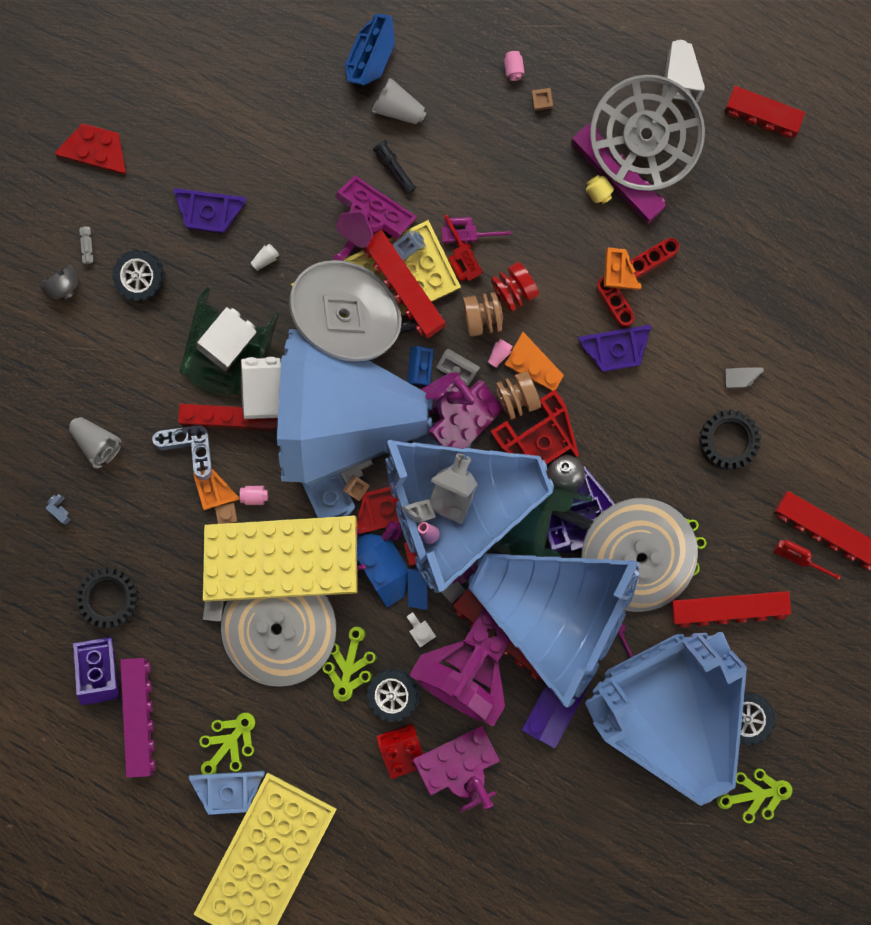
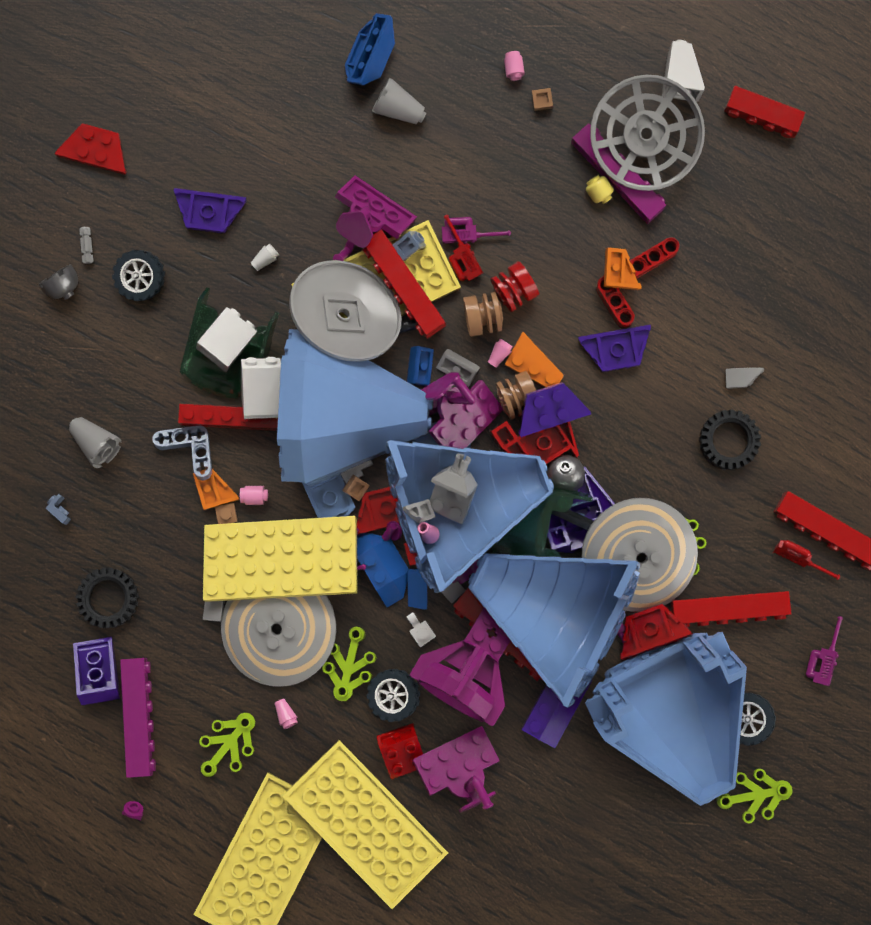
(133, 810): none -> magenta plate
(226, 791): medium blue wing -> none
(285, 714): none -> bright pink cone
(365, 824): none -> light yellow plate
(389, 159): black pin -> none
(550, 408): none -> dark purple wing
(651, 630): none -> red wing
(828, 661): none -> magenta piece

